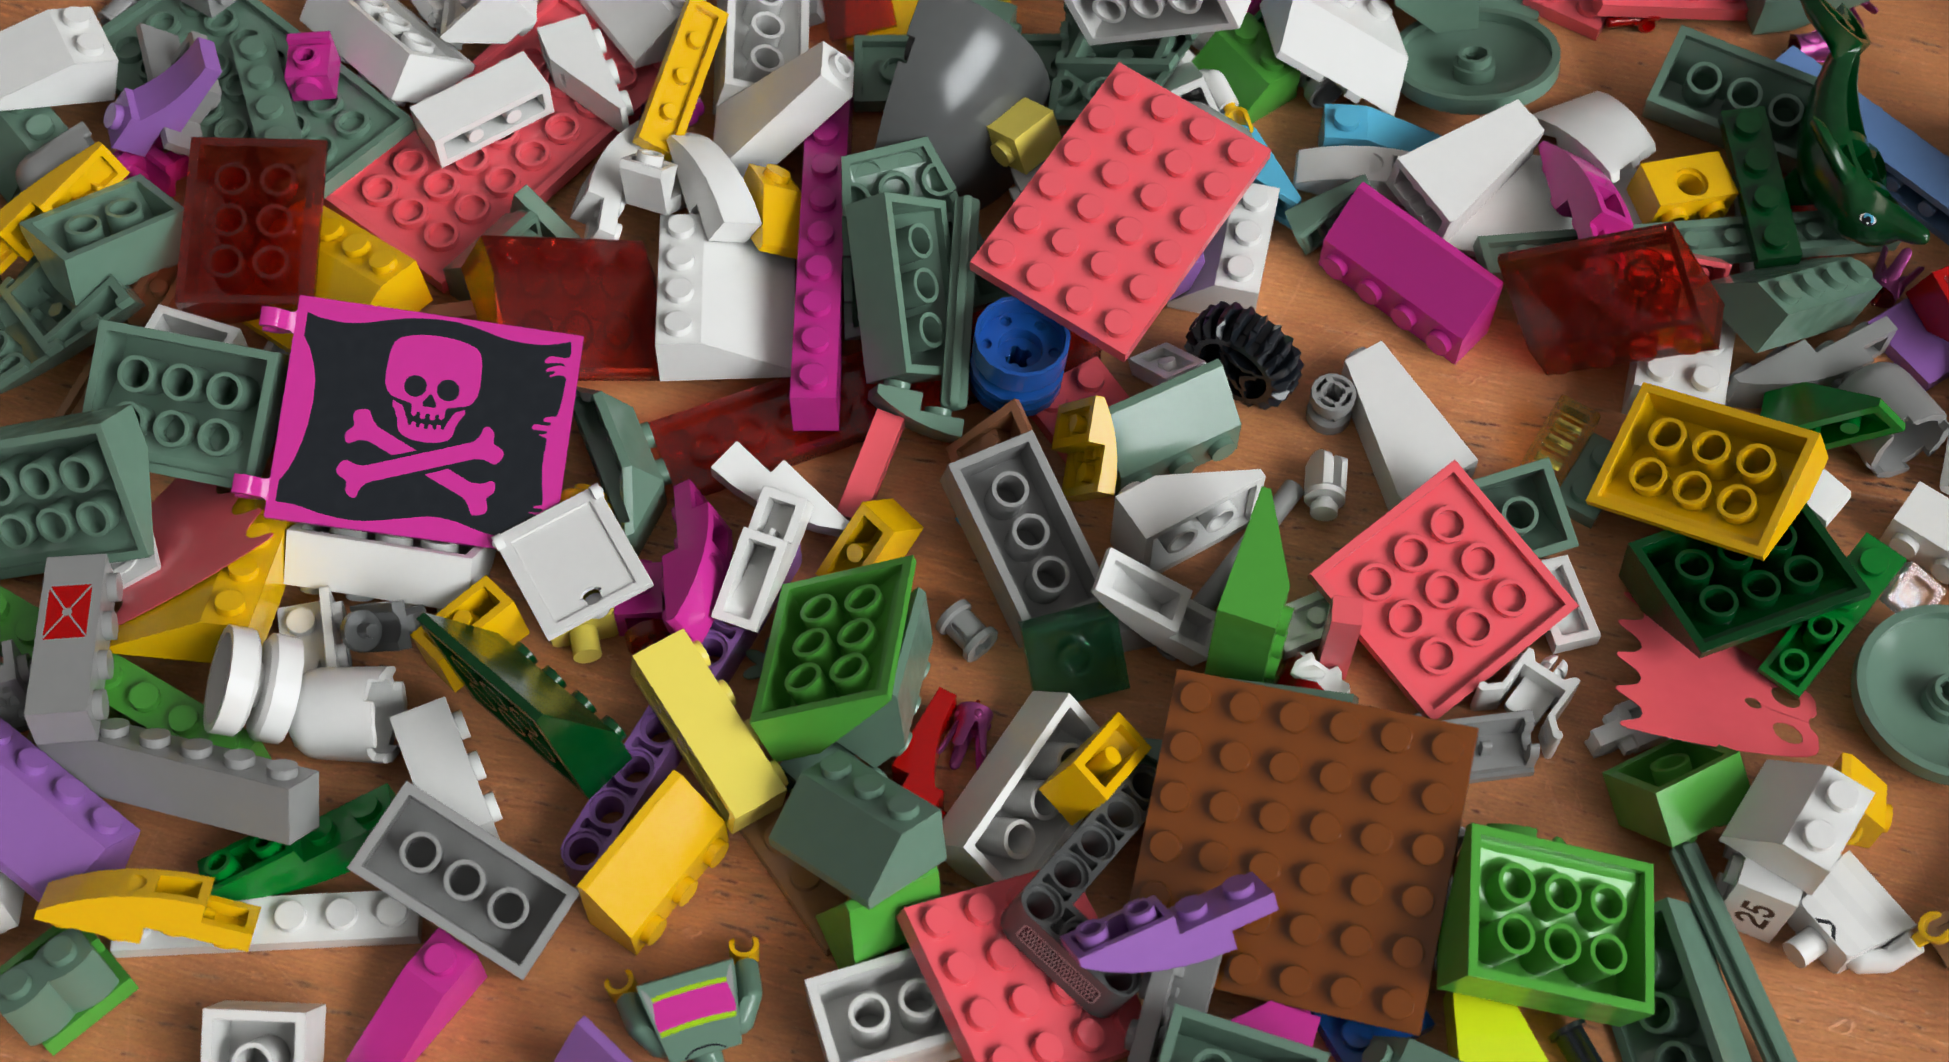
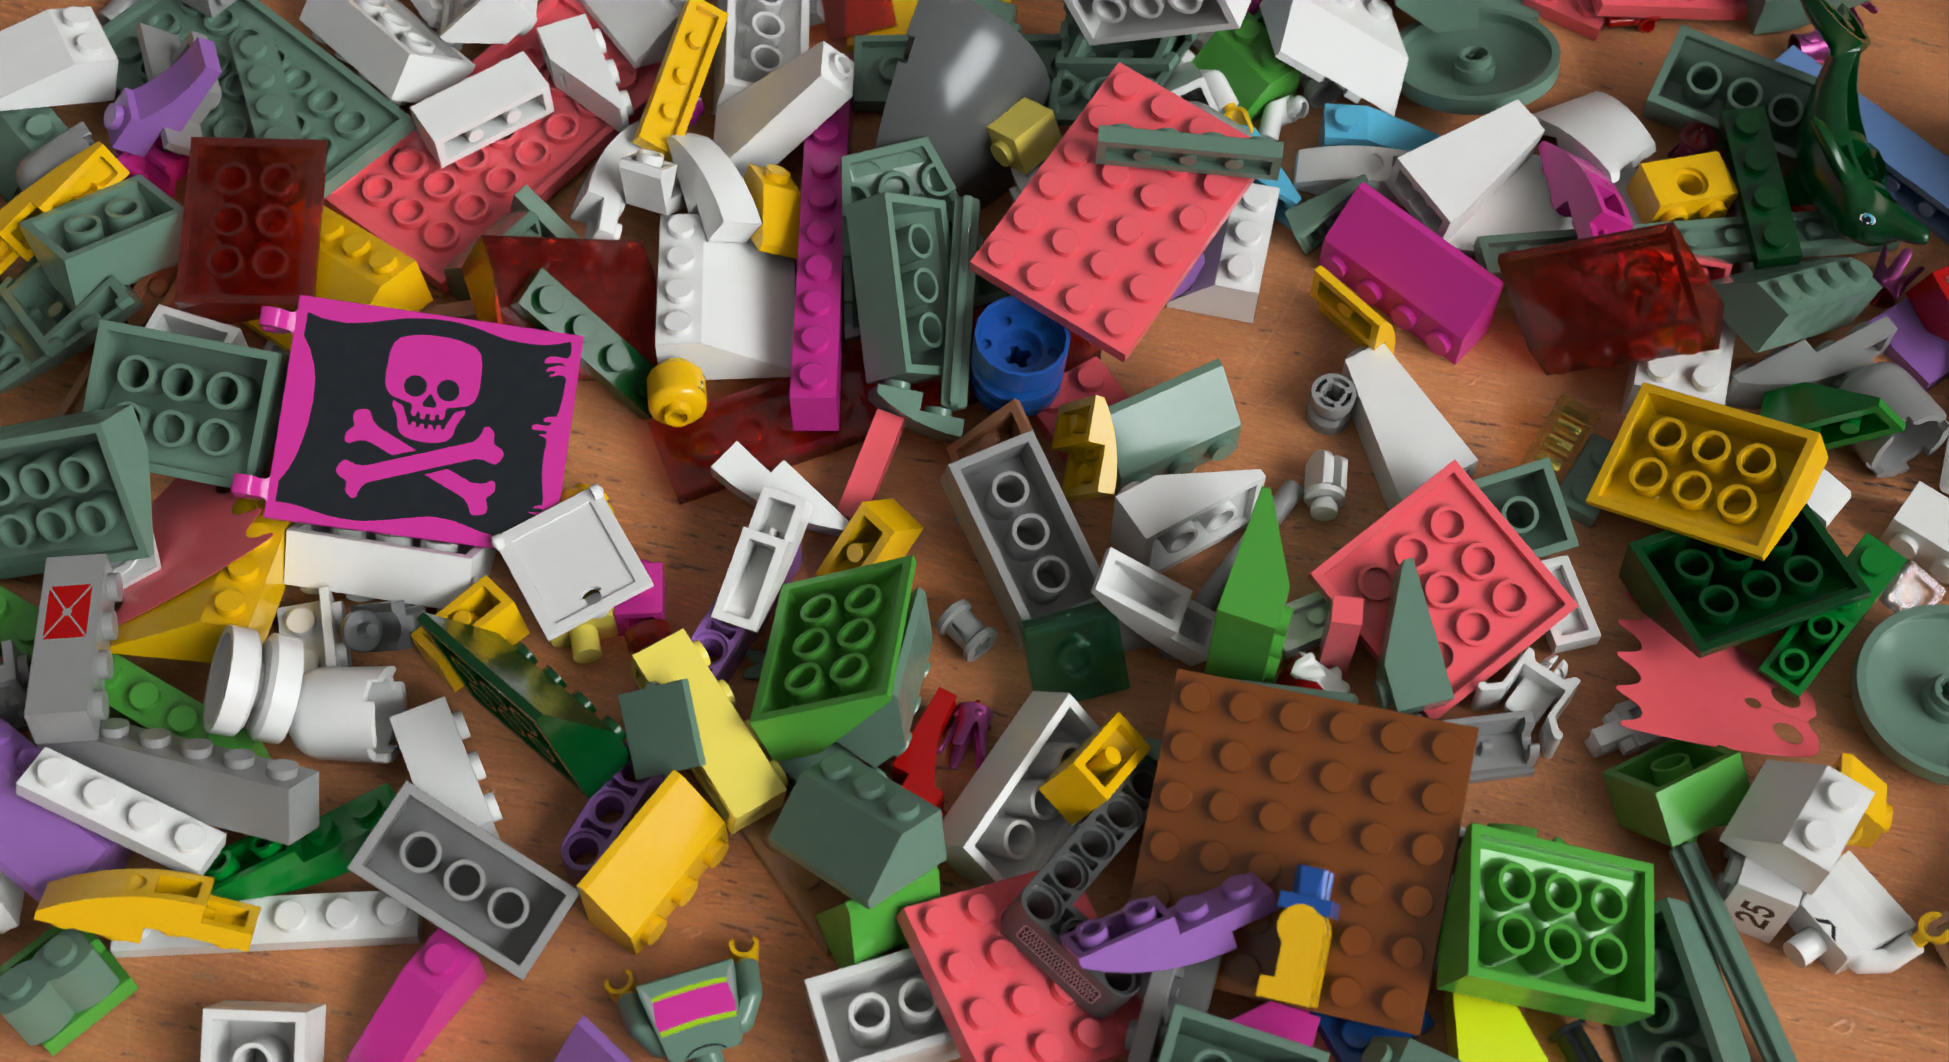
(120, 813): none -> white plate
(312, 66): dark pink brick -> none
(604, 352): none -> plate
(623, 462): sand green wedge -> none
(661, 729): none -> sand green piece
(676, 390): none -> yellow head
(697, 566): dark pink slope -> none
(1163, 363): white plate -> none
(1189, 152): none -> sand green plate
(1253, 351): black gear -> none
(1280, 113): none -> white arm
(1304, 938): none -> yellow hips
(1350, 311): none -> yellow slope
(1410, 659): none -> sand green slope
(1695, 139): none -> clear red piece

